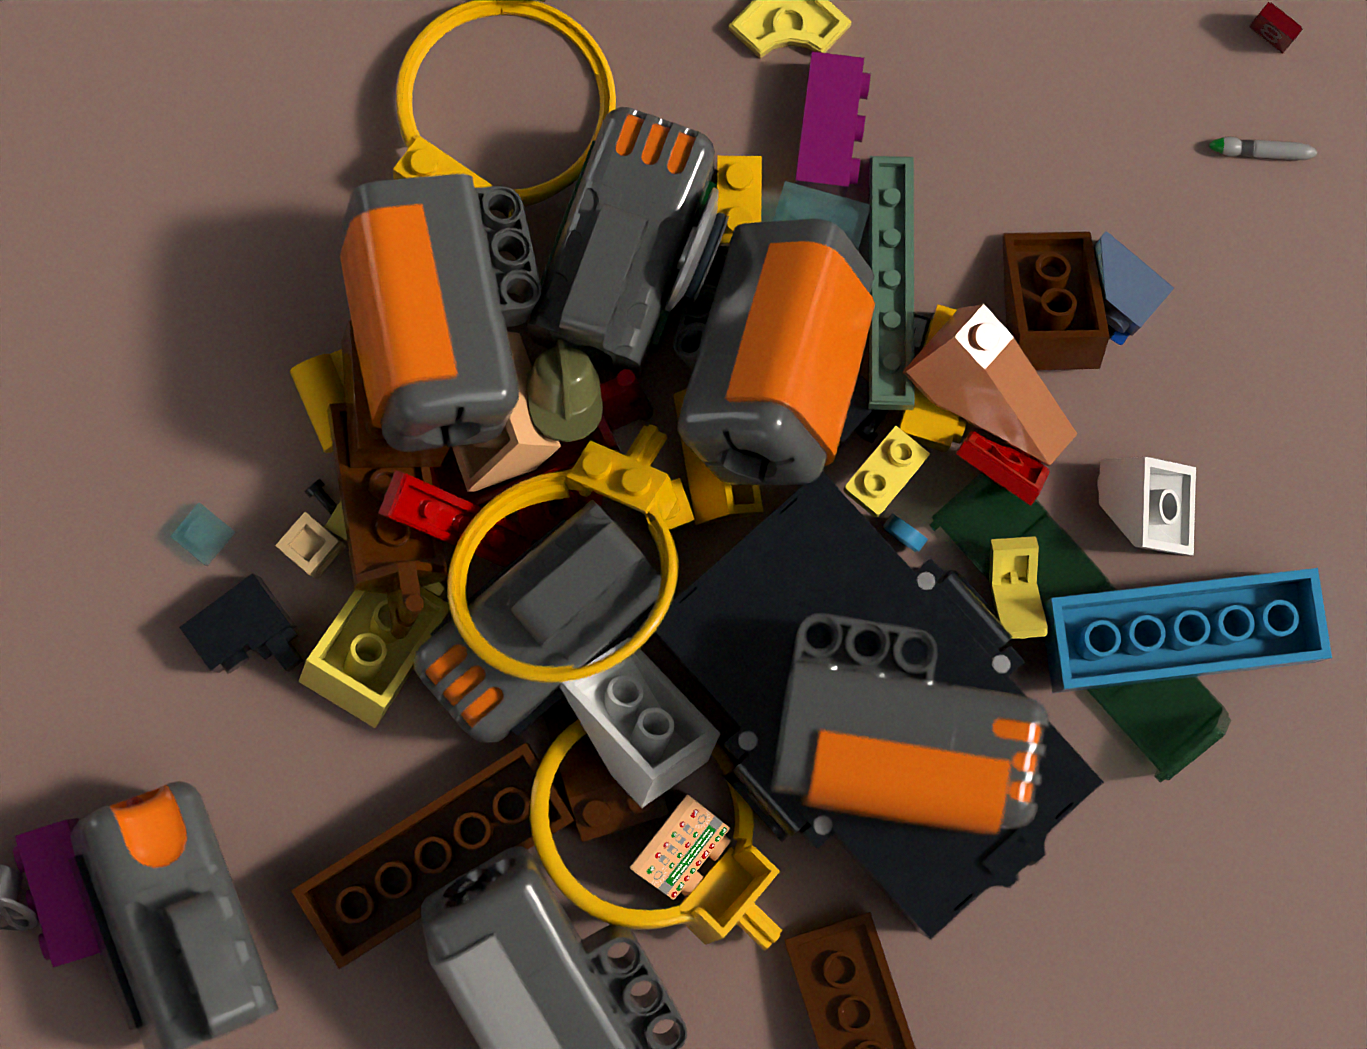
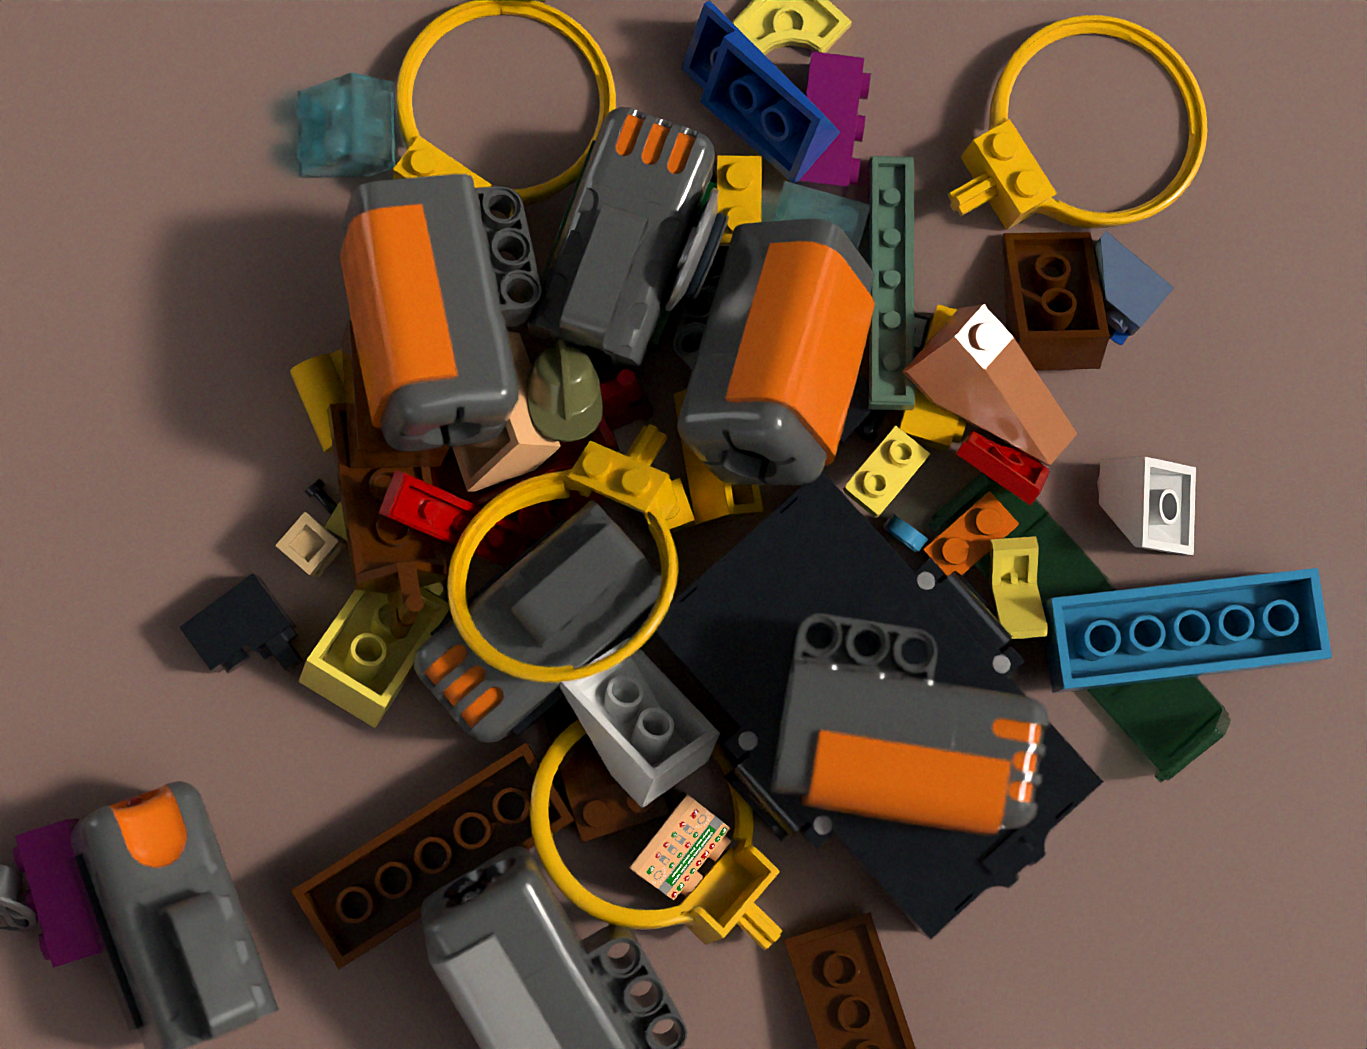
(203, 534): clear light blue plate -> none
(346, 127): none -> clear light blue slope
(755, 96): none -> blue slope
(971, 535): none -> orange plate
(1009, 173): none -> yellow brick
(1262, 148): light grey piece -> none
(1276, 27): dark red tile -> none

